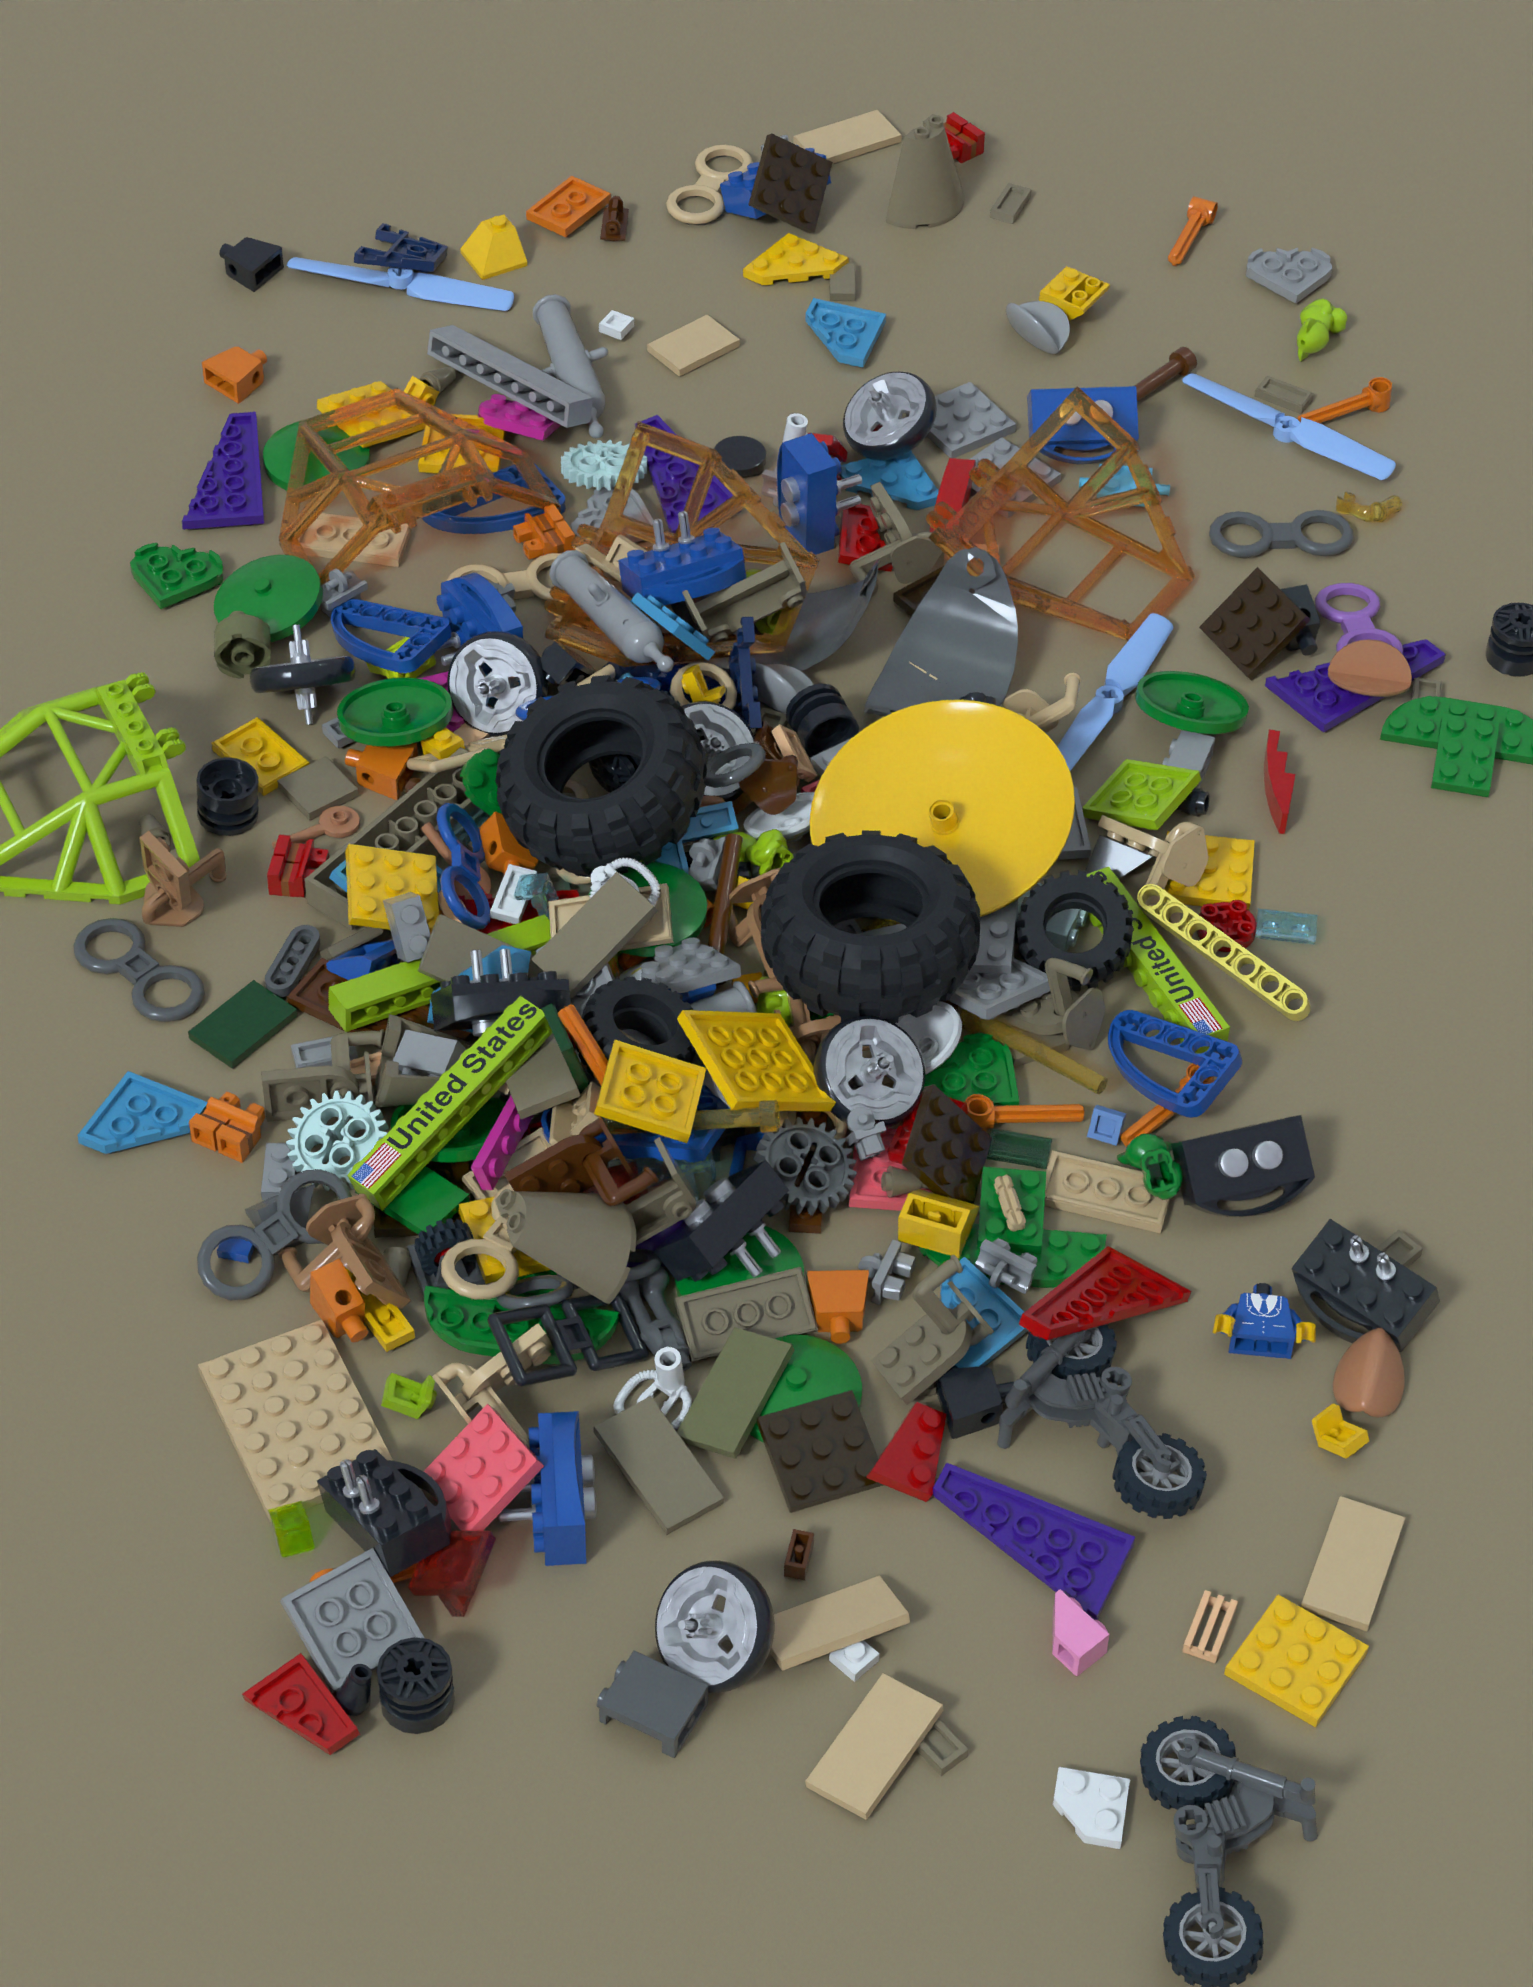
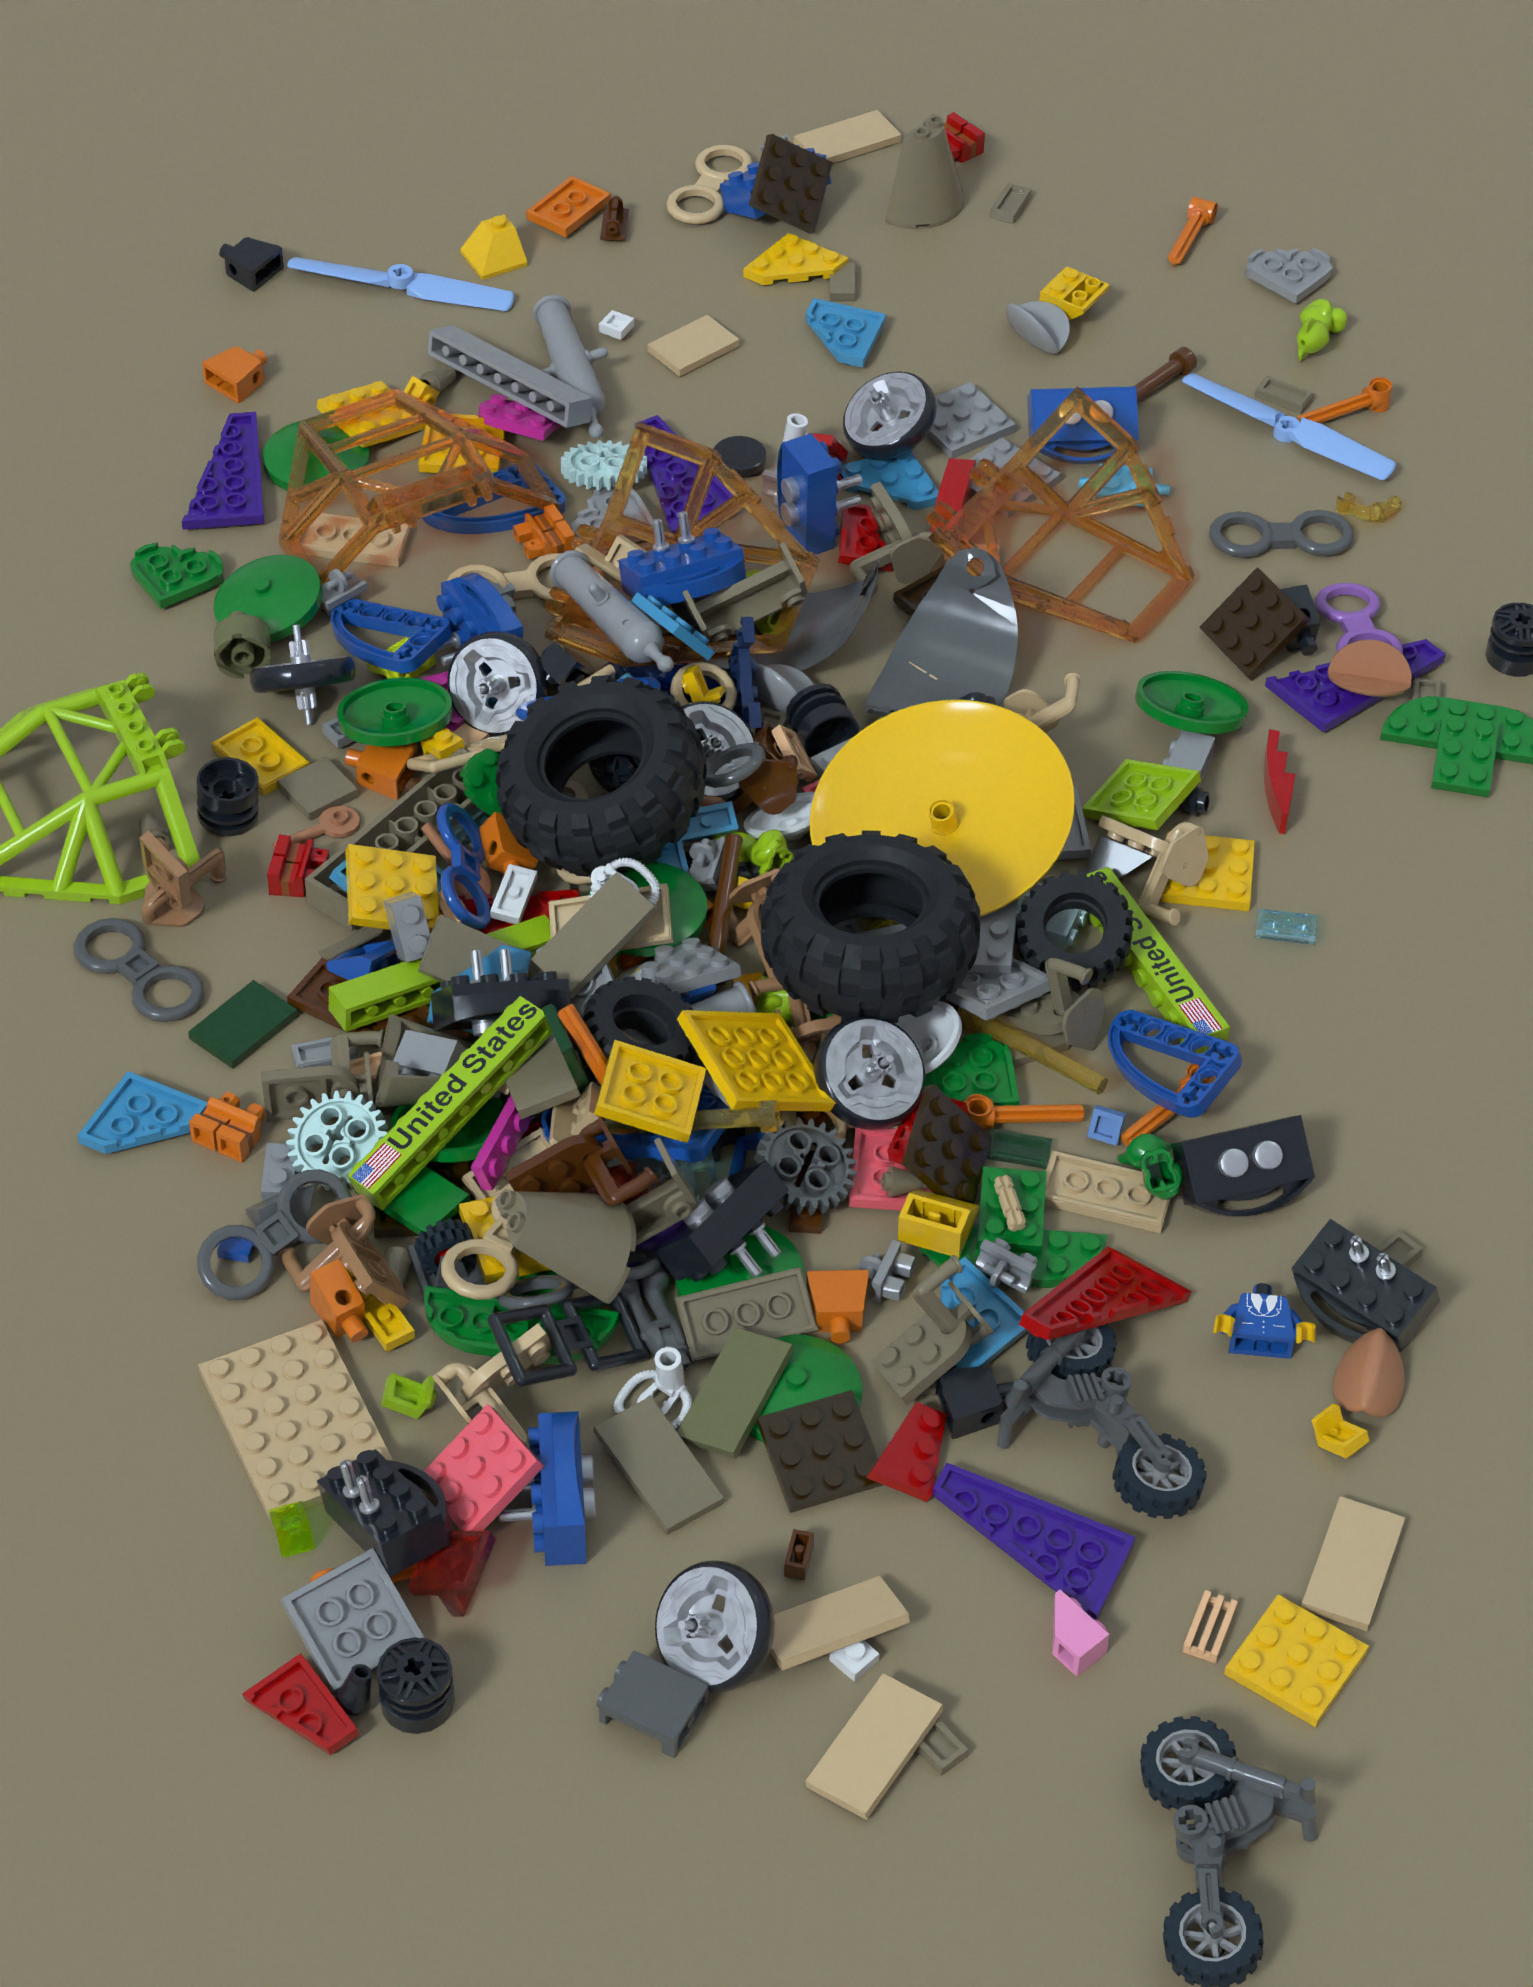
(292, 960): dark grey plate -> none
(404, 253): dark blue wing -> none
(538, 889): clear light blue bracket -> none
(864, 1133): light grey hips -> none
(1093, 1805): white plate -> none
(1121, 678): light blue piece -> none
(1231, 919): red tile -> none
(1233, 962): light yellow beam -> none

